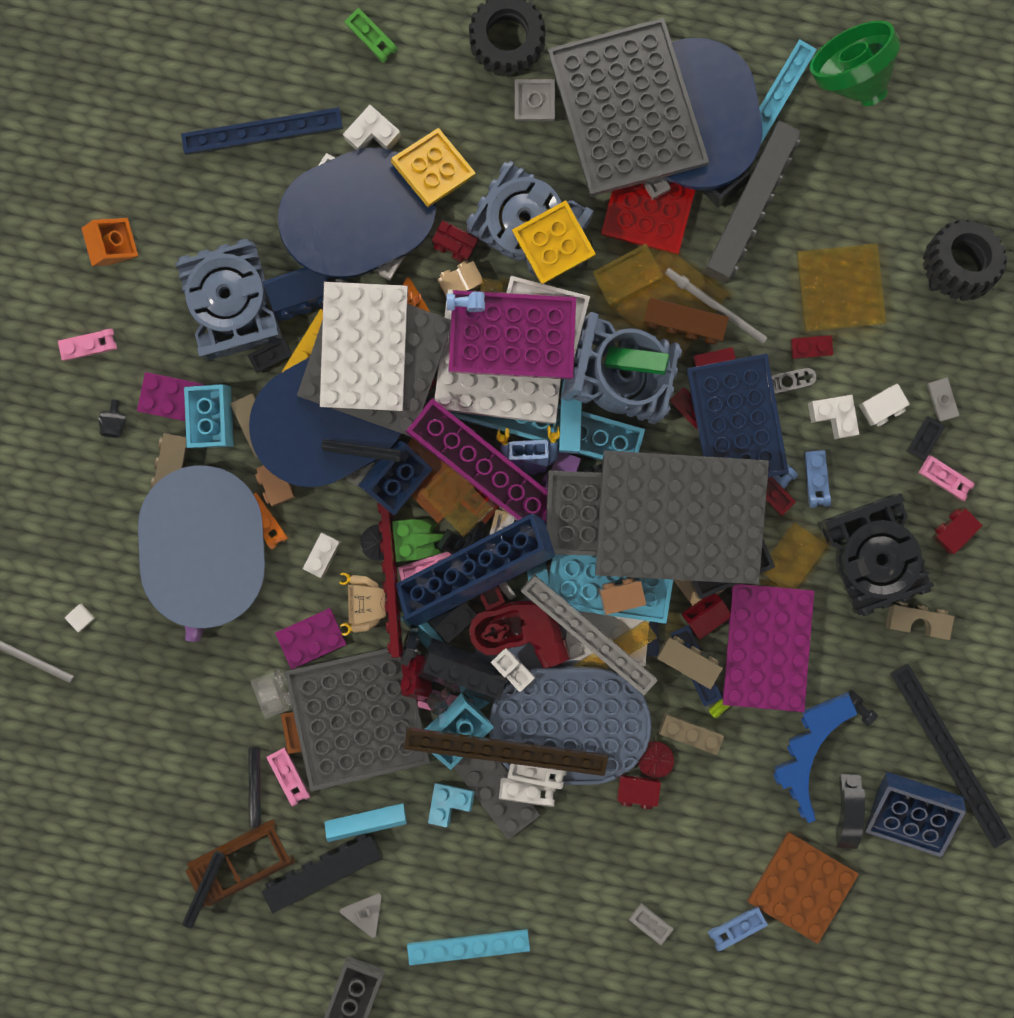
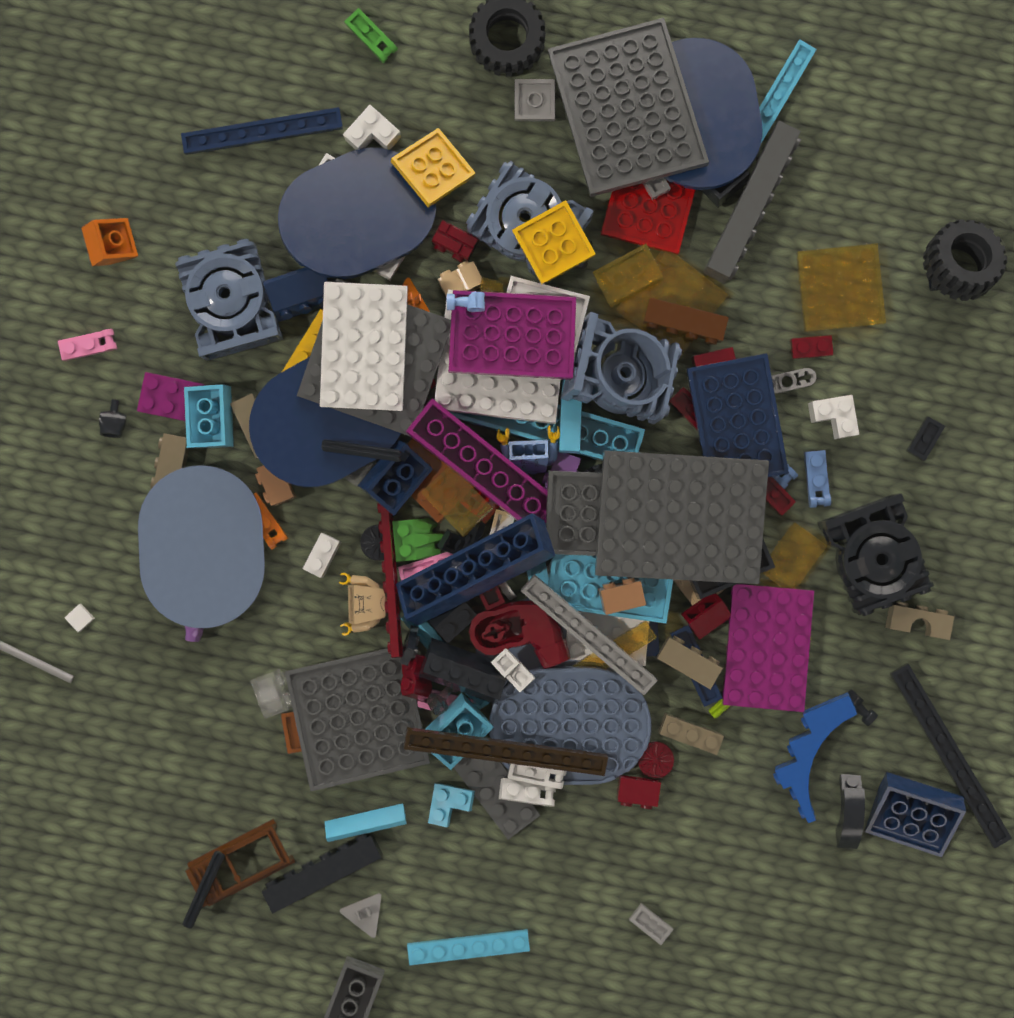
(254, 787): black axle -> none
(270, 355): black plate -> none
(288, 776): bright pink plate -> none
(310, 638): magenta plate -> none
(637, 360): green tile -> none
(683, 283): light grey bar -> none
(738, 928): medium blue plate -> none
(802, 887): dark orange plate -> none
(858, 62): green cone -> none
(884, 405): white brick -> none
(943, 399): light grey plate -> none
(946, 478): bright pink plate -> none
(956, 530): dark red brick -> none

